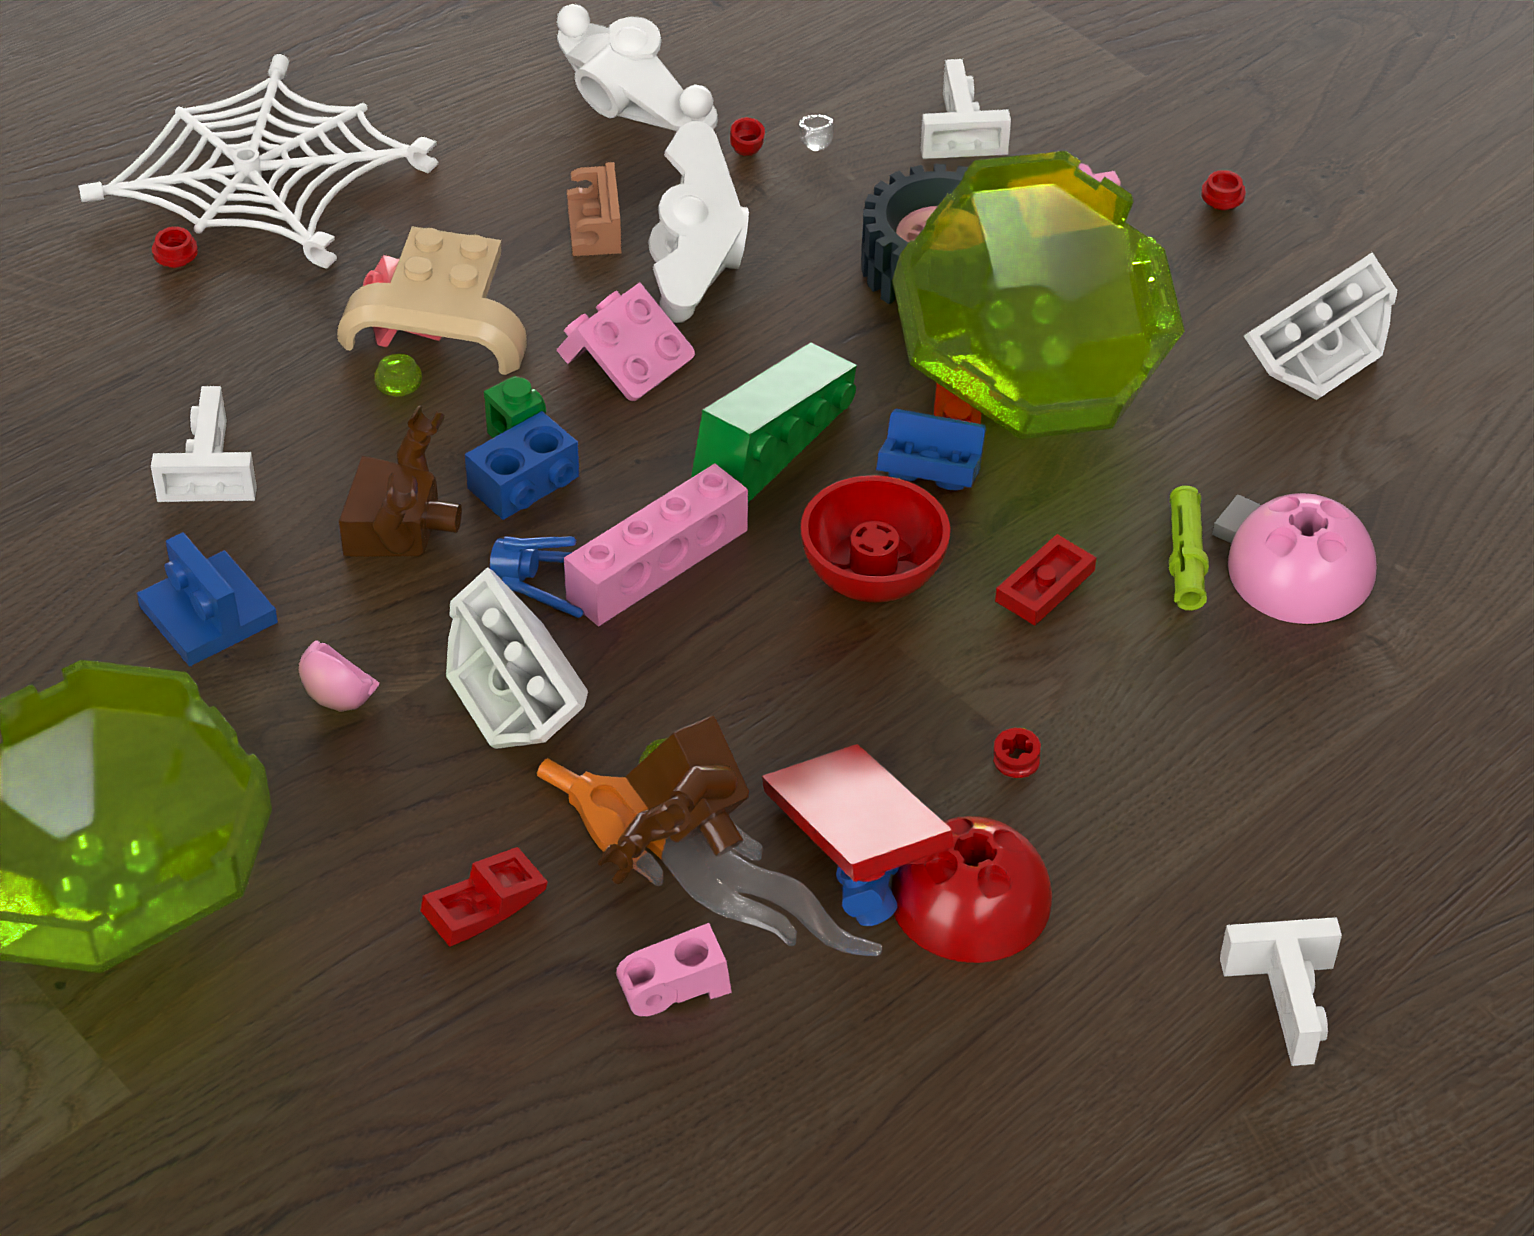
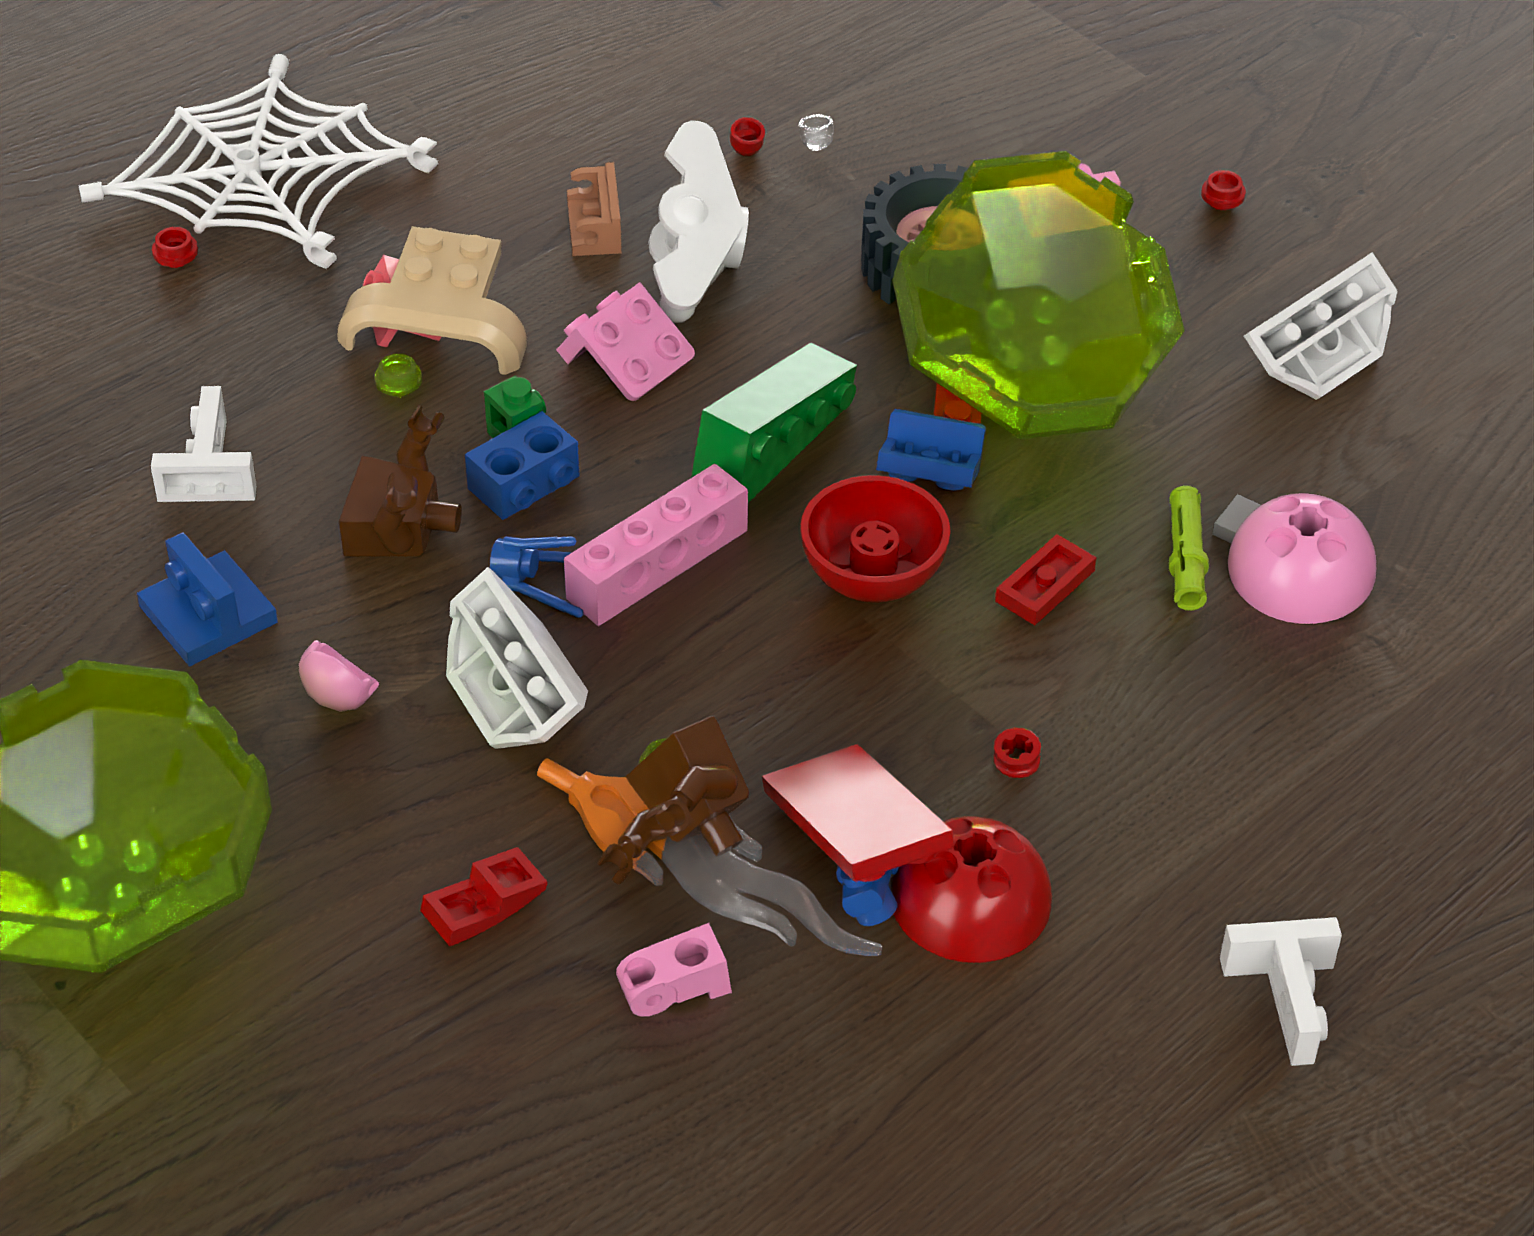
(624, 76): white piece -> none
(964, 128): white bracket -> none

